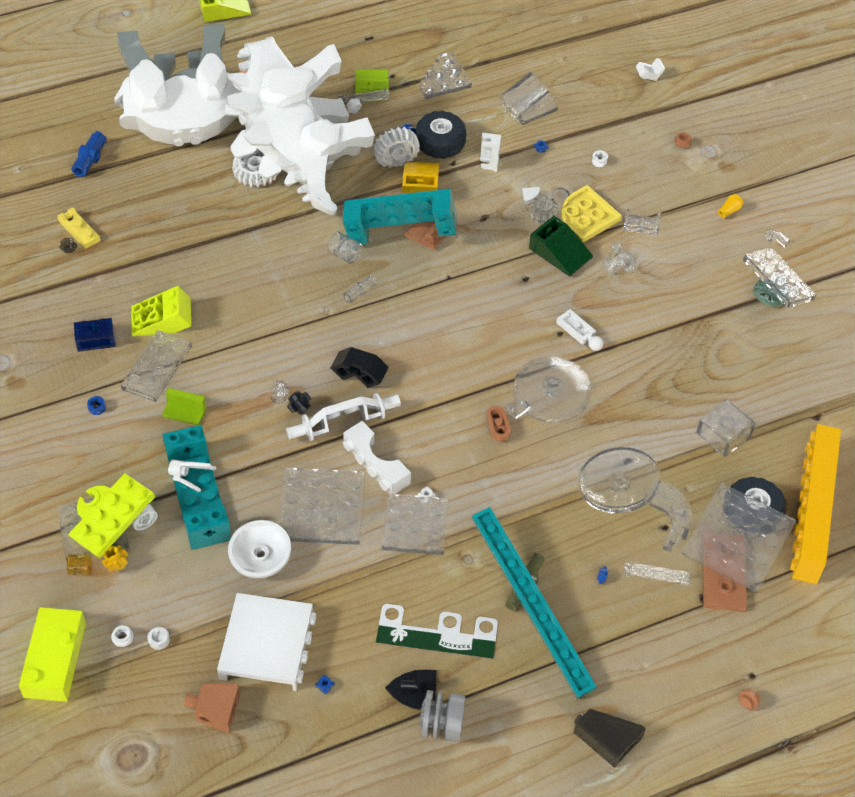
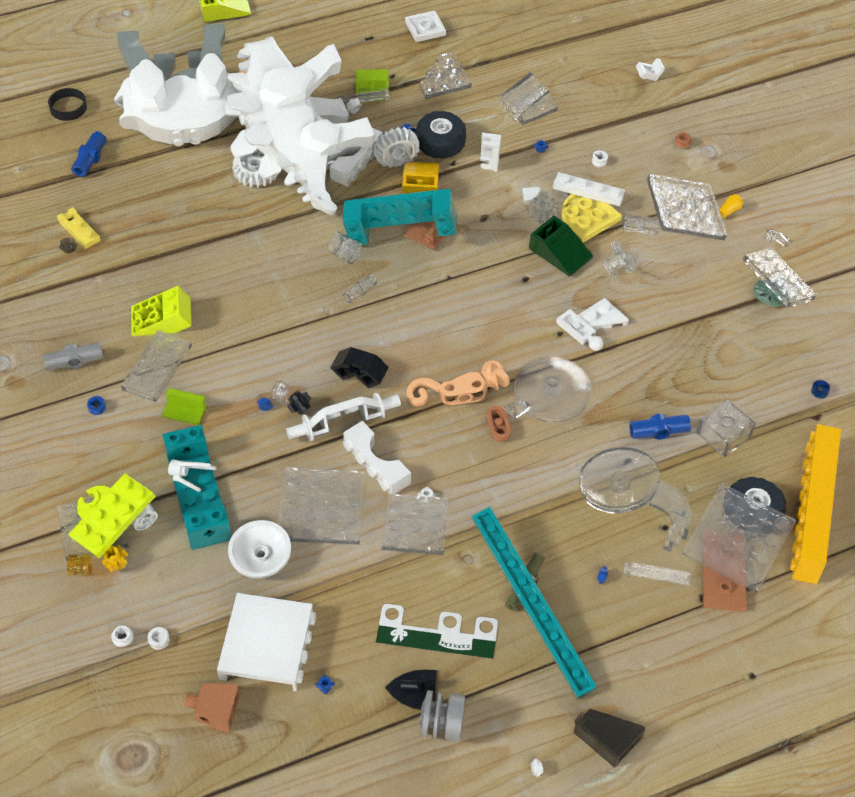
(52, 654): neon yellow brick -> none
(67, 92): none -> black tyre
(72, 356): none -> light grey piece
(94, 334): clear blue brick -> none
(265, 404): none -> blue piece
(346, 169): none -> white arch
(425, 26): none -> white plate
(462, 386): none -> light nougat animal
(536, 767): none -> white piece
(589, 189): none -> white plate
(603, 315): none -> white wing
(660, 426): none -> blue piece
(686, 207): none -> clear plate
(749, 699): nougat plate -> none
(820, 394): none -> clear blue bush

